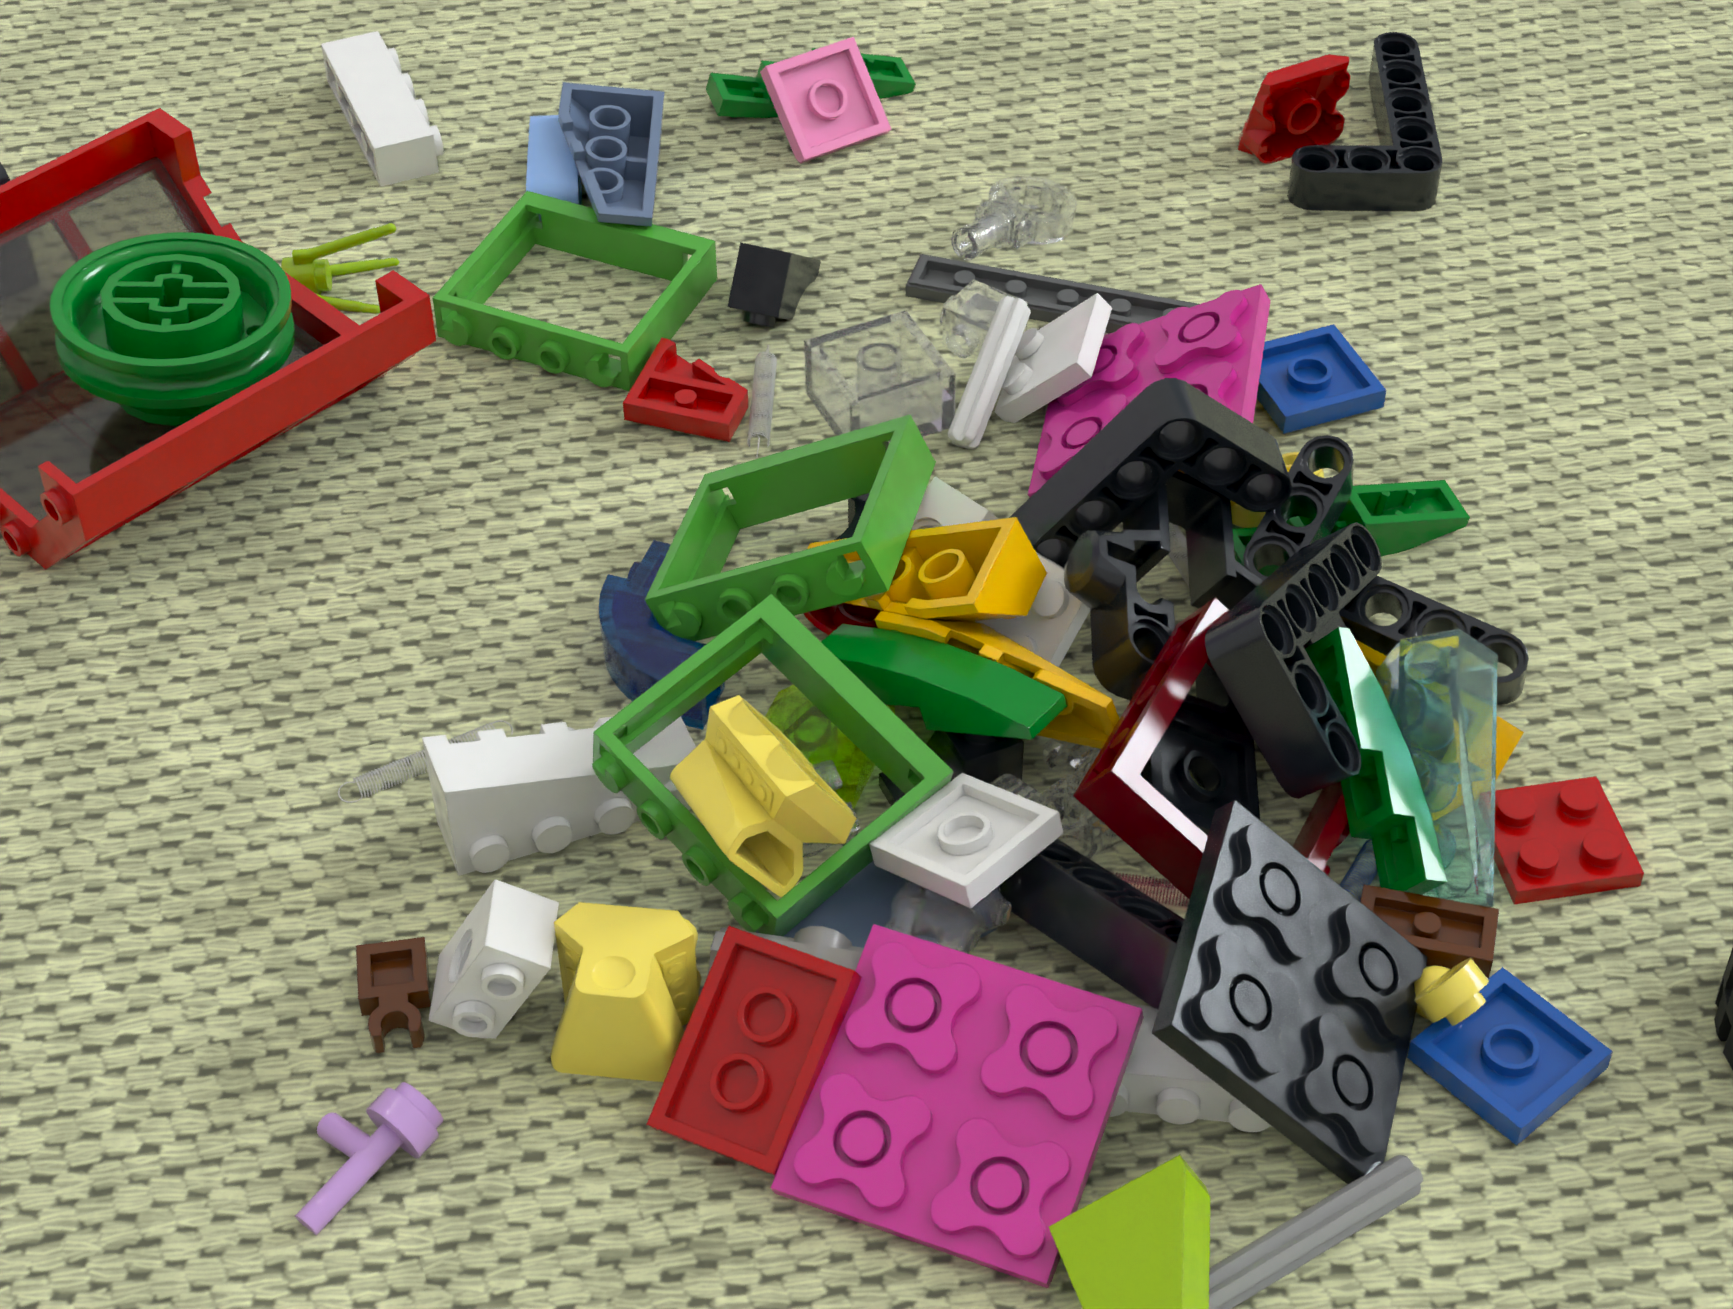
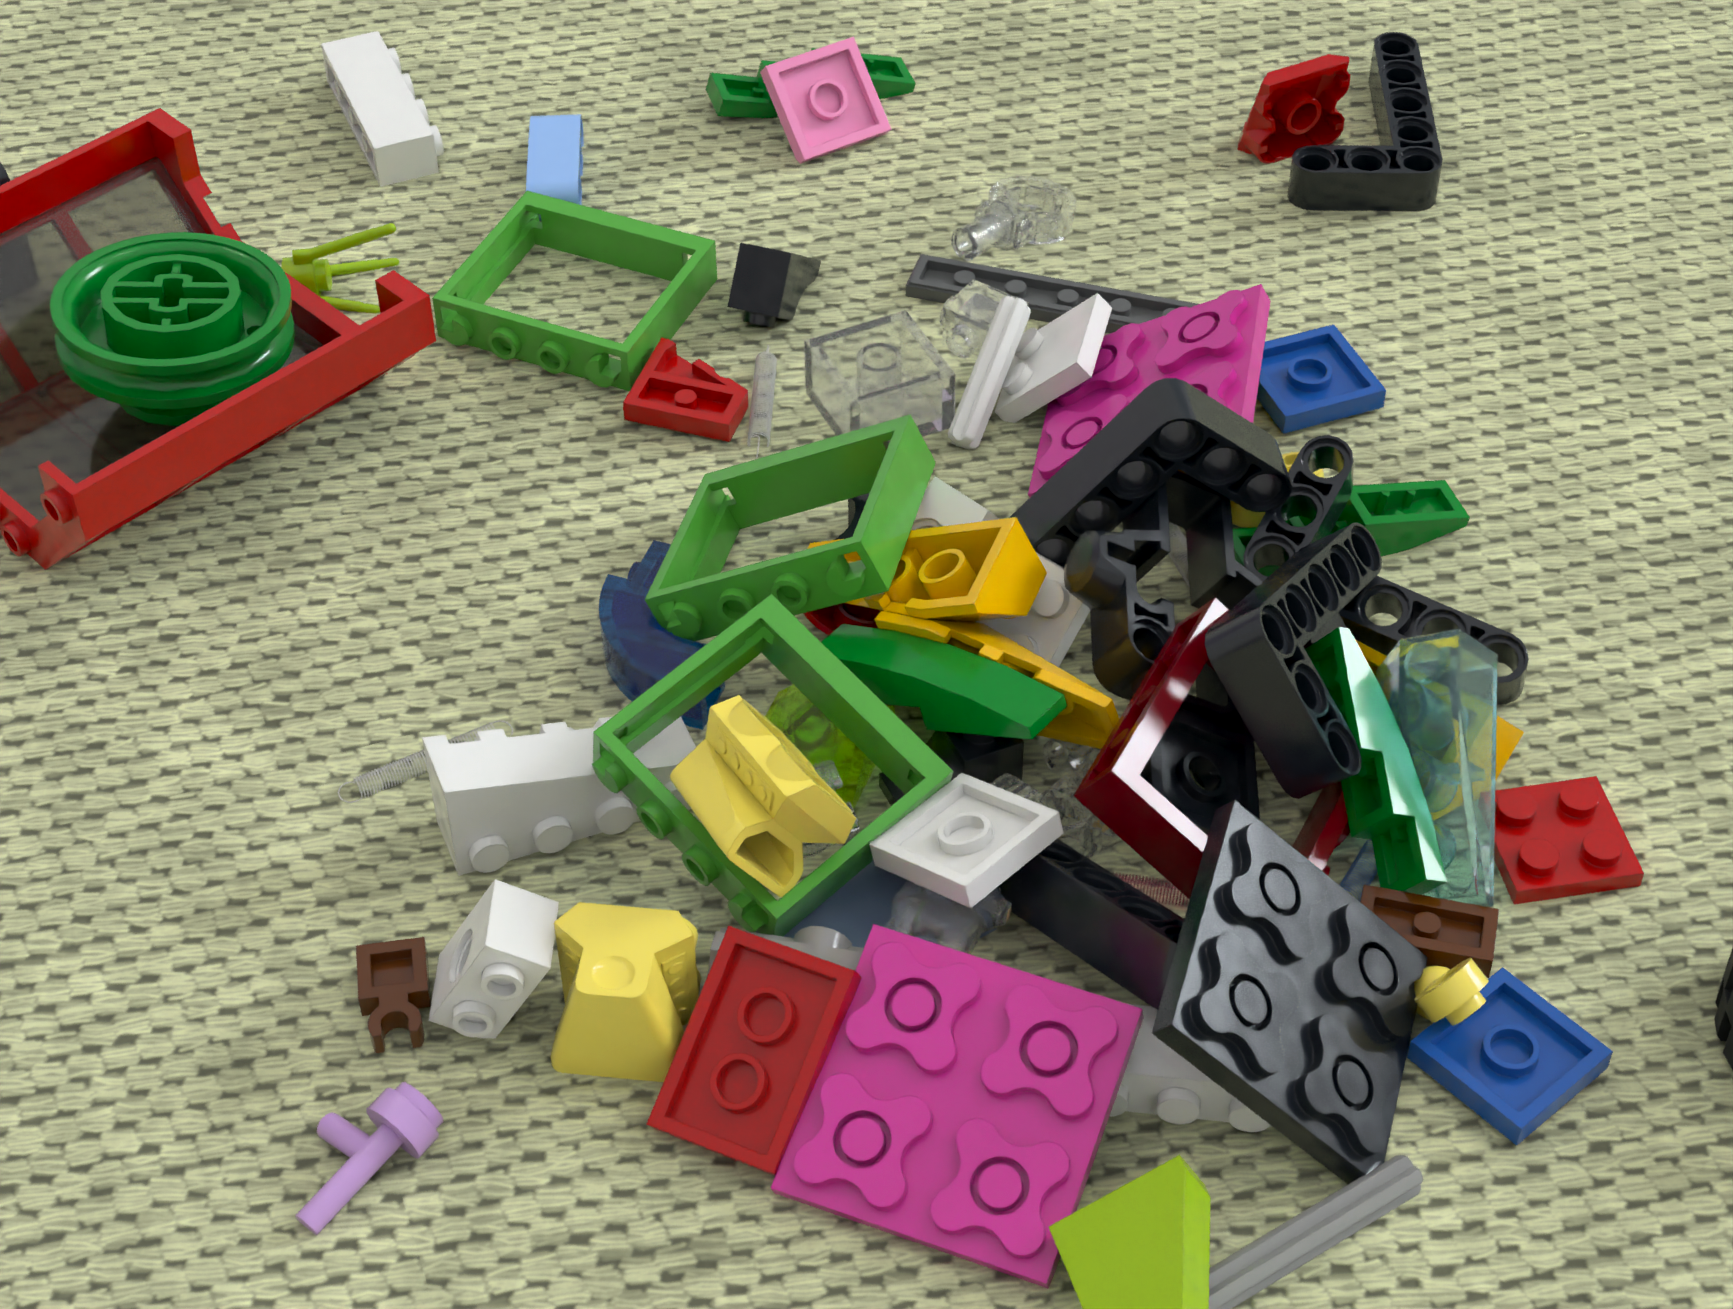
(615, 147): sand blue wedge -> none

